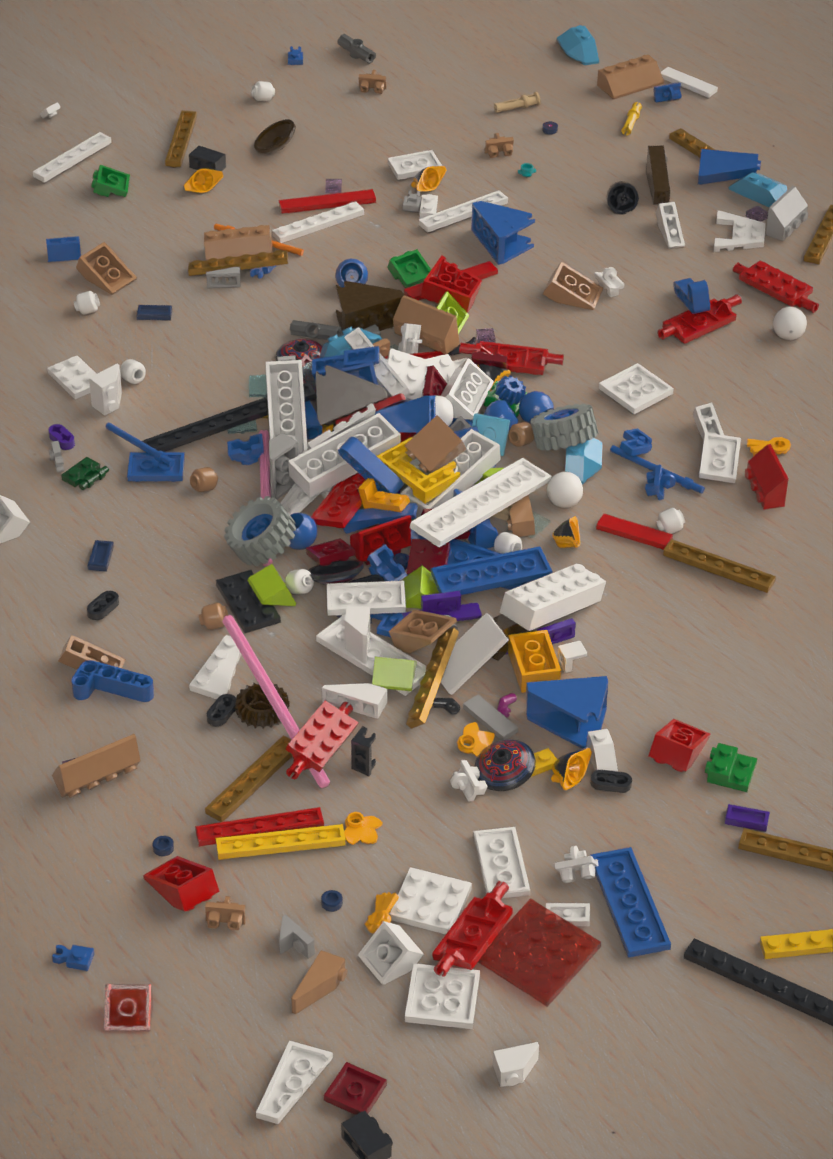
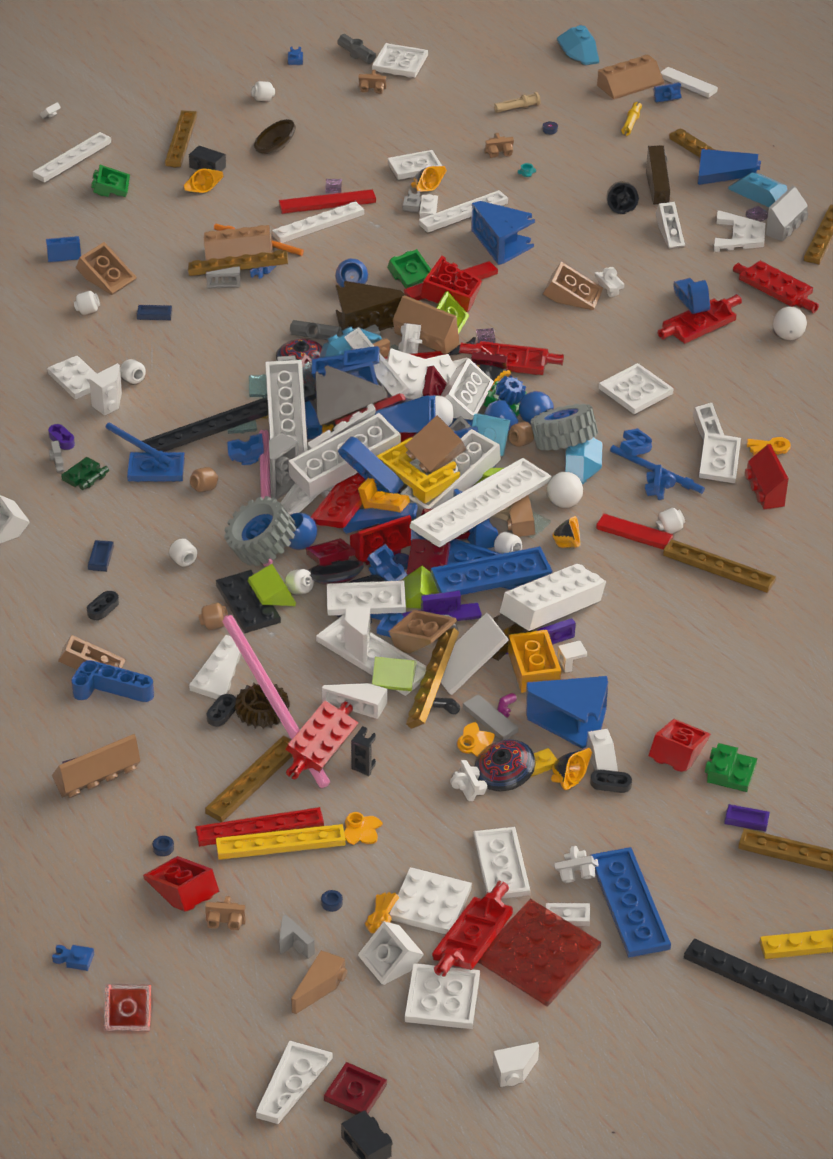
(183, 552): none -> white head
(400, 60): none -> white plate

